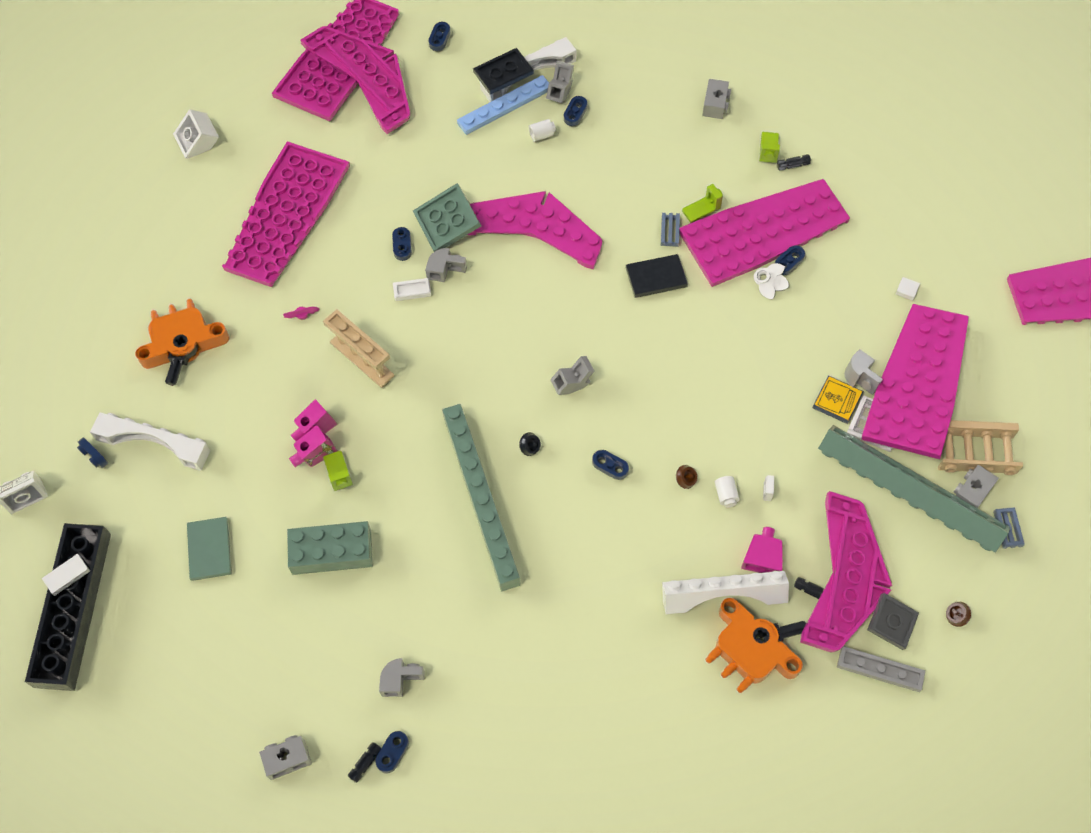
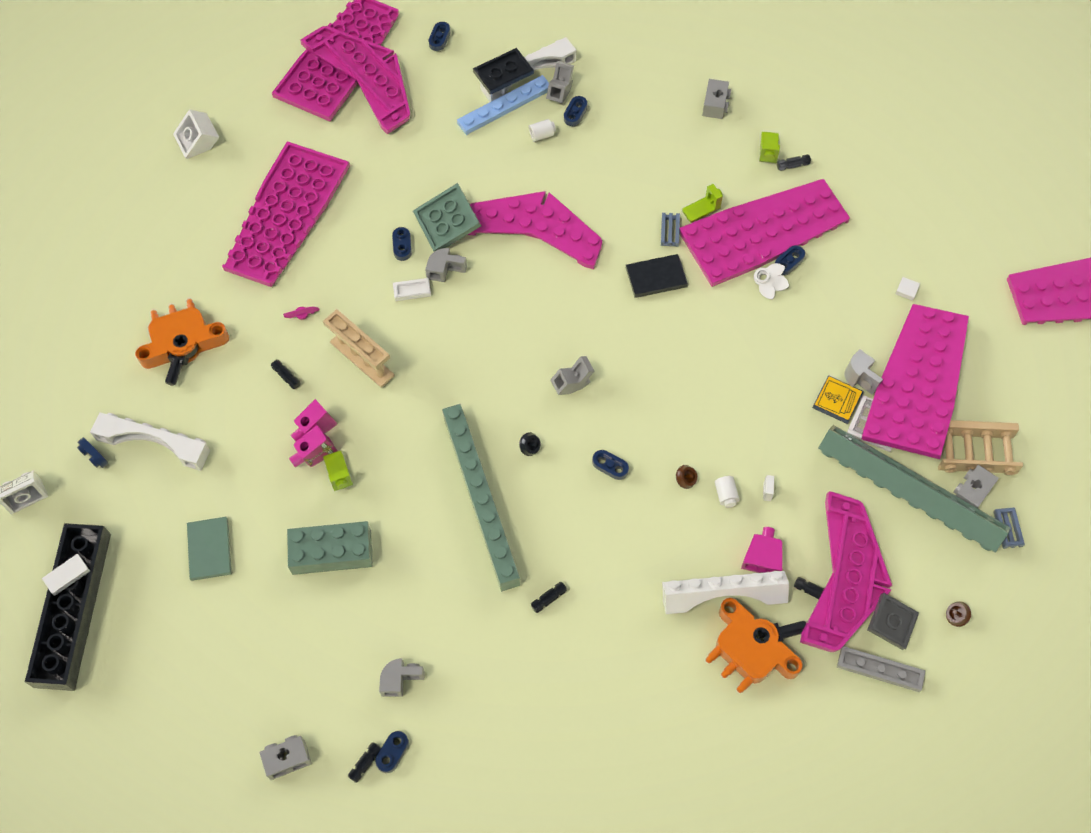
(285, 374): none -> black axle
(548, 597): none -> black axle

